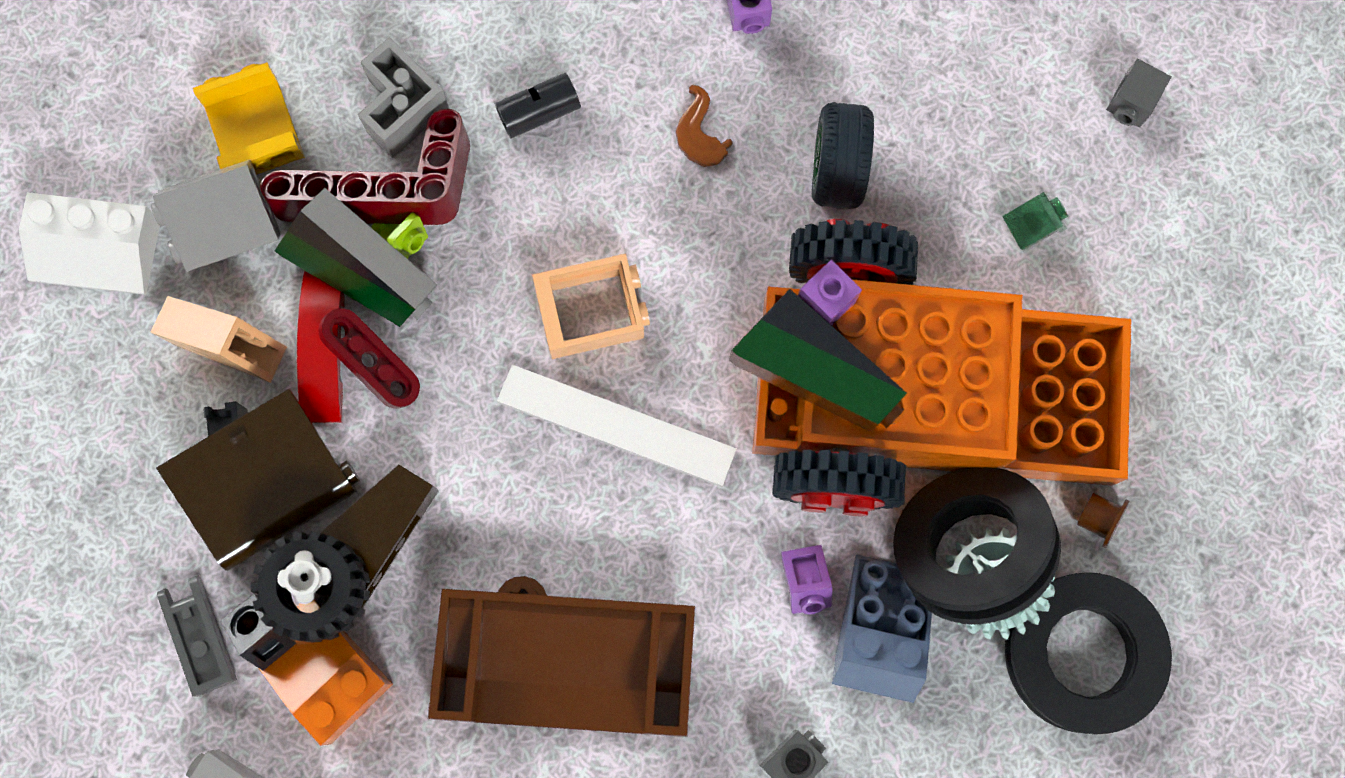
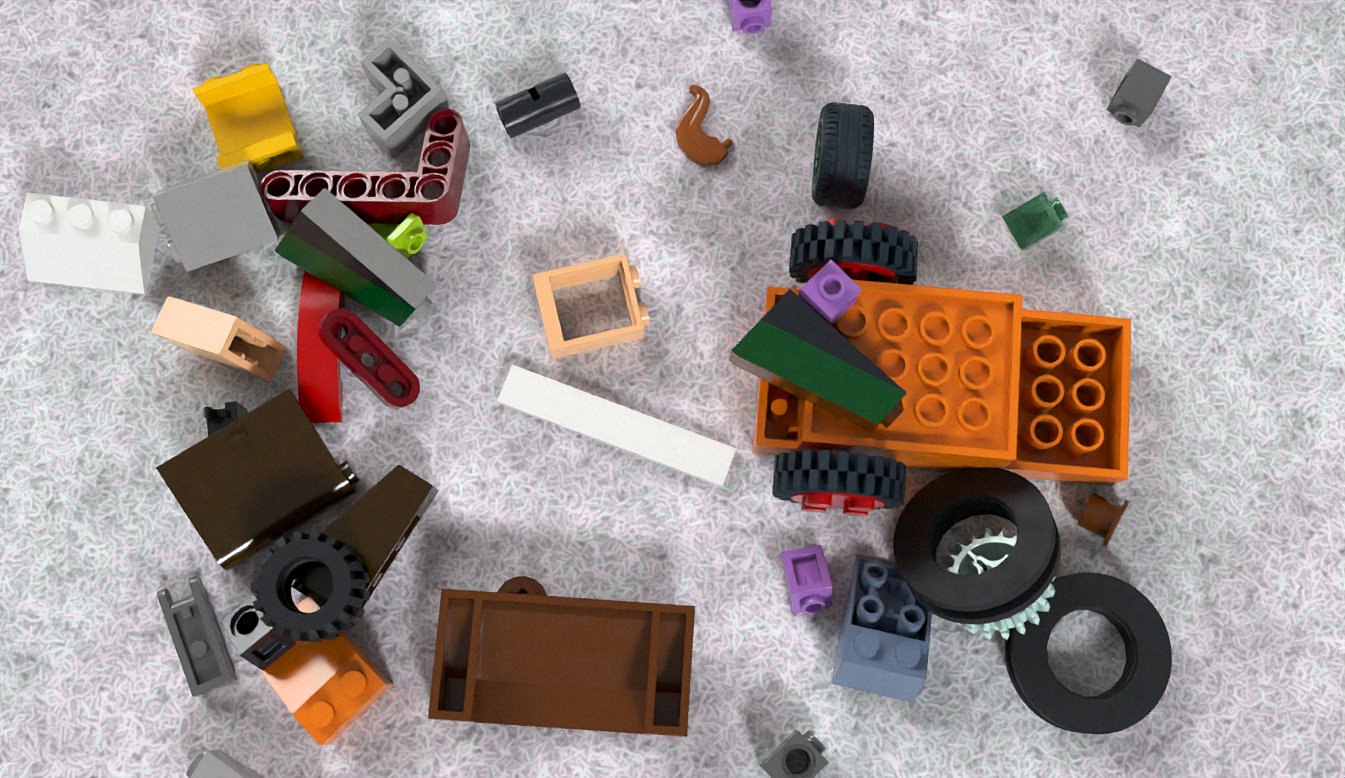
(292, 580): white plate -> none

